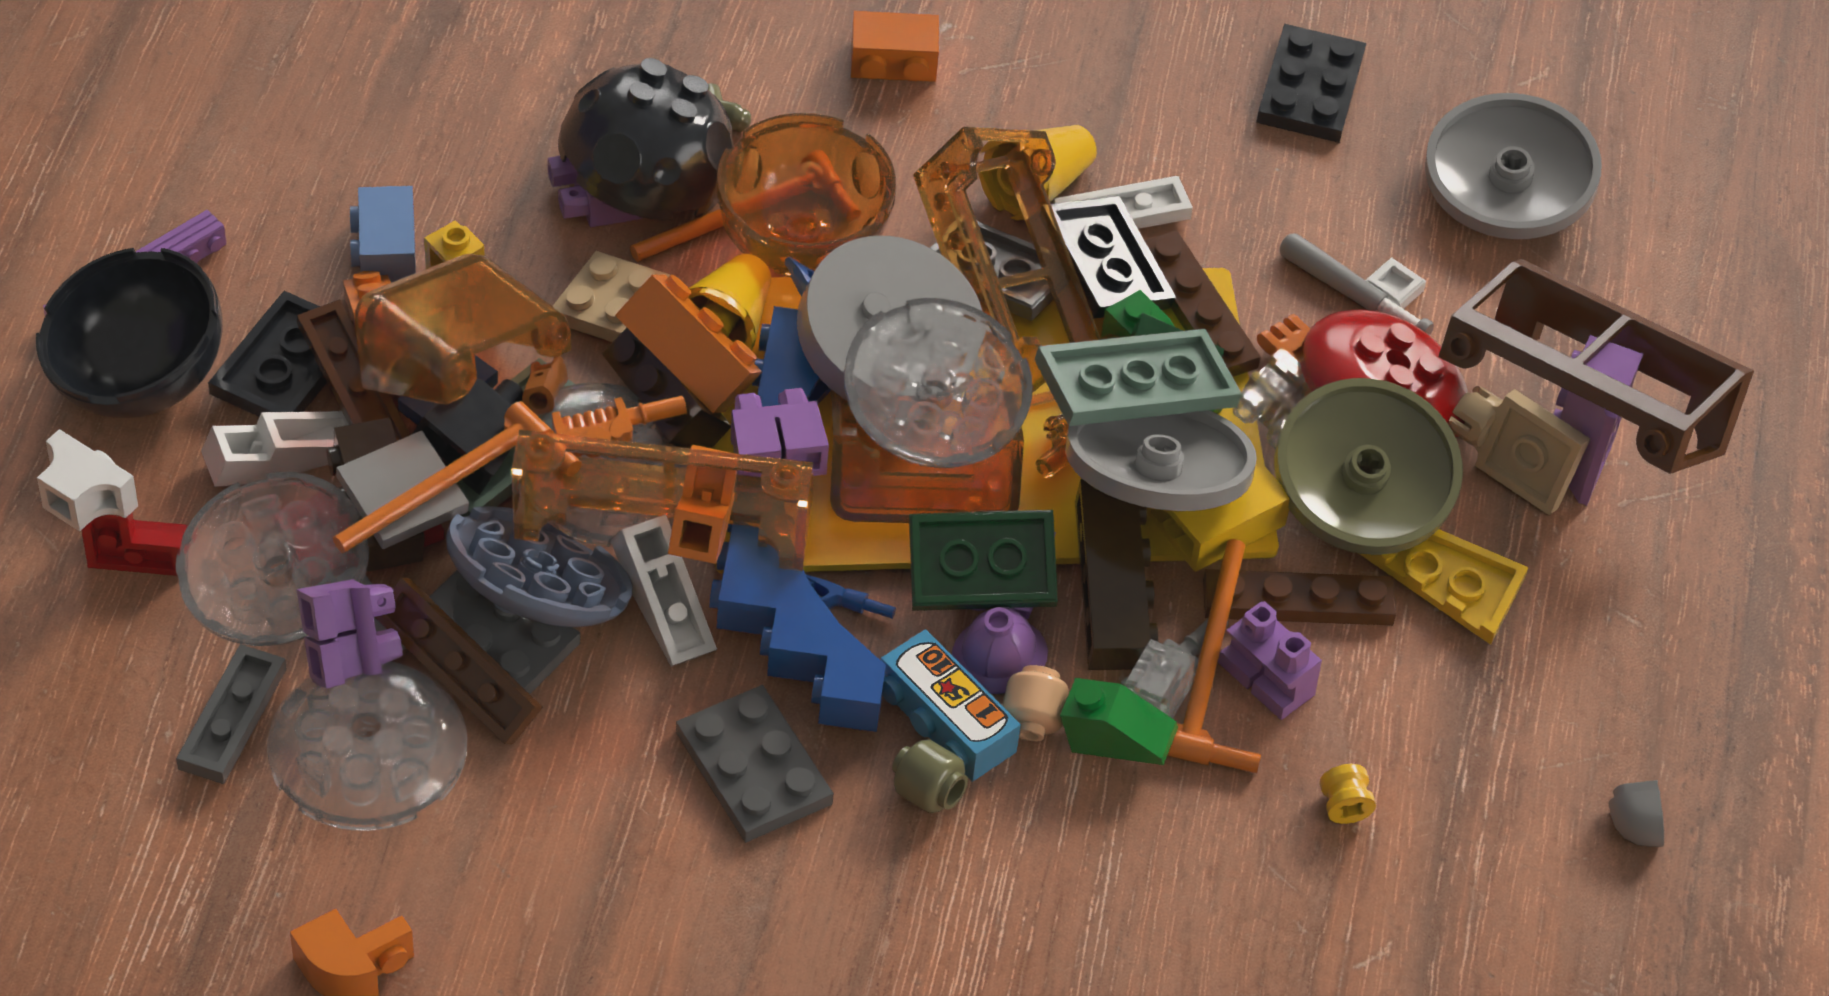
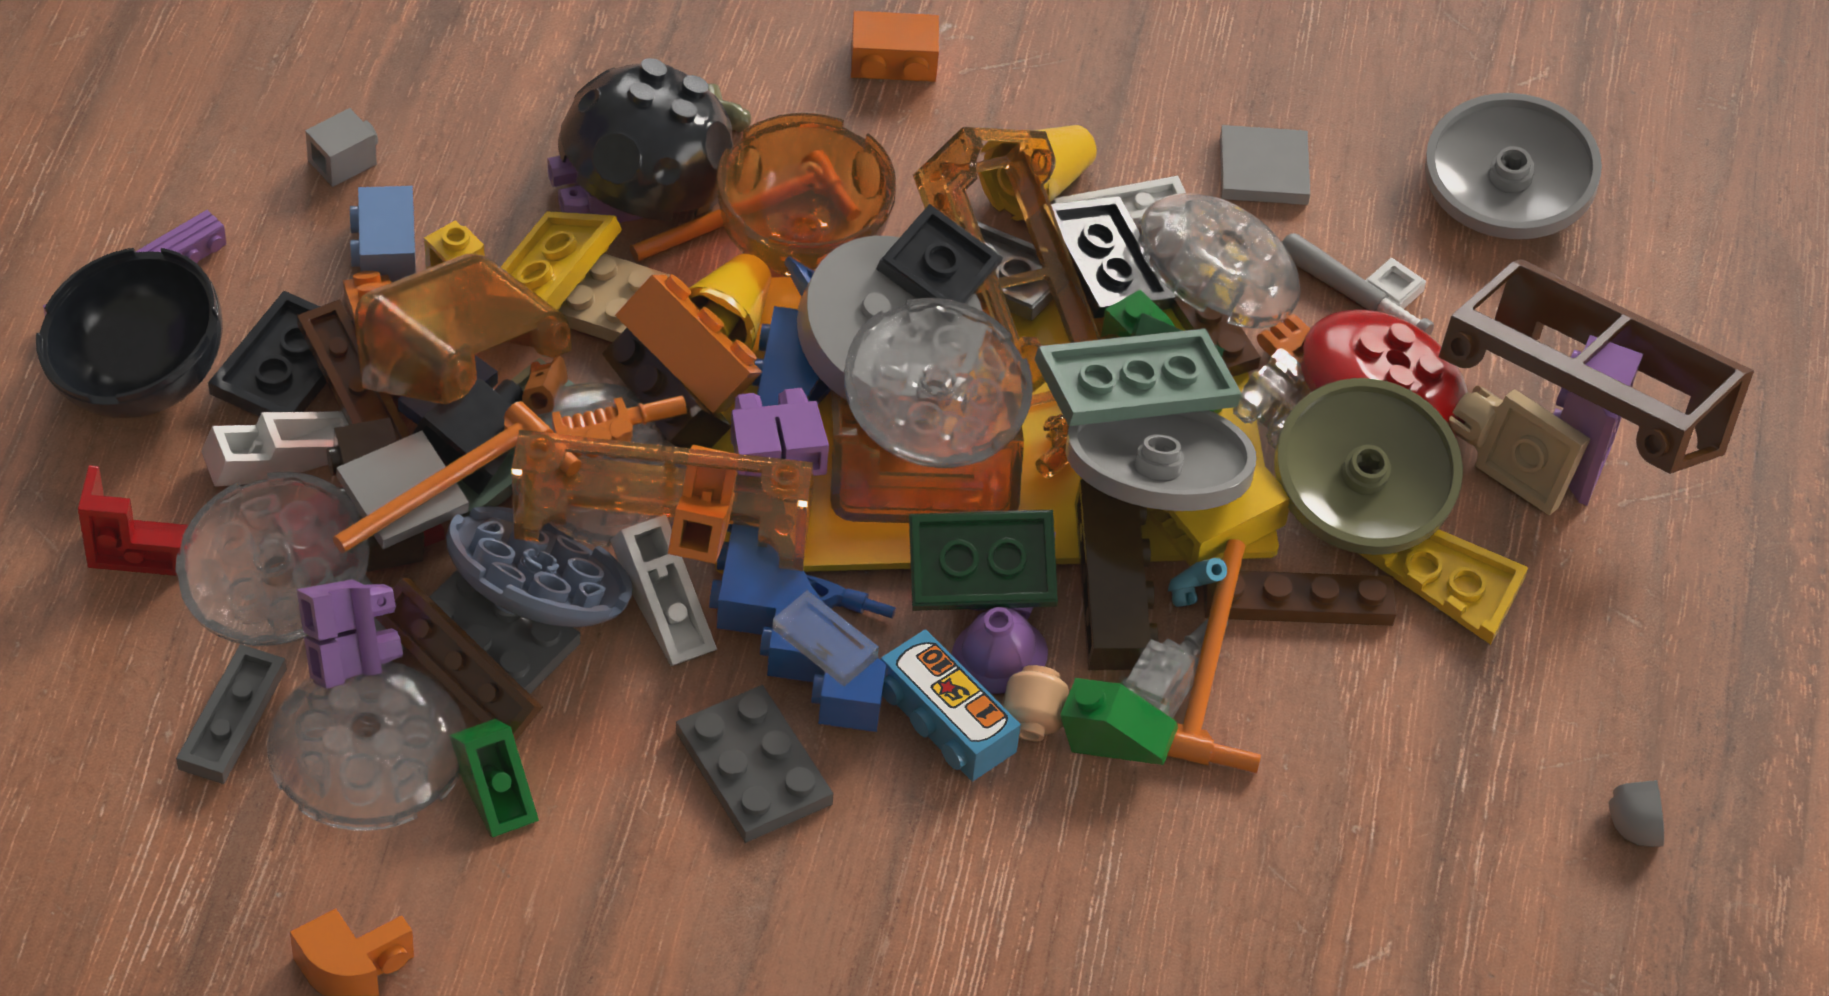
(84, 483): white brick -> none
(341, 147): none -> light grey brick
(494, 776): none -> green slope
(561, 252): none -> yellow plate
(825, 638): none -> clear tile
(929, 776): olive head -> none
(939, 259): none -> black tile
(1198, 574): none -> medium azure arm
(1220, 259): none -> clear brick
(1264, 164): none -> light grey tile
(1271, 661): medium lavender hips -> none
(1311, 83): black plate -> none
(1347, 793): yellow wheel -> none

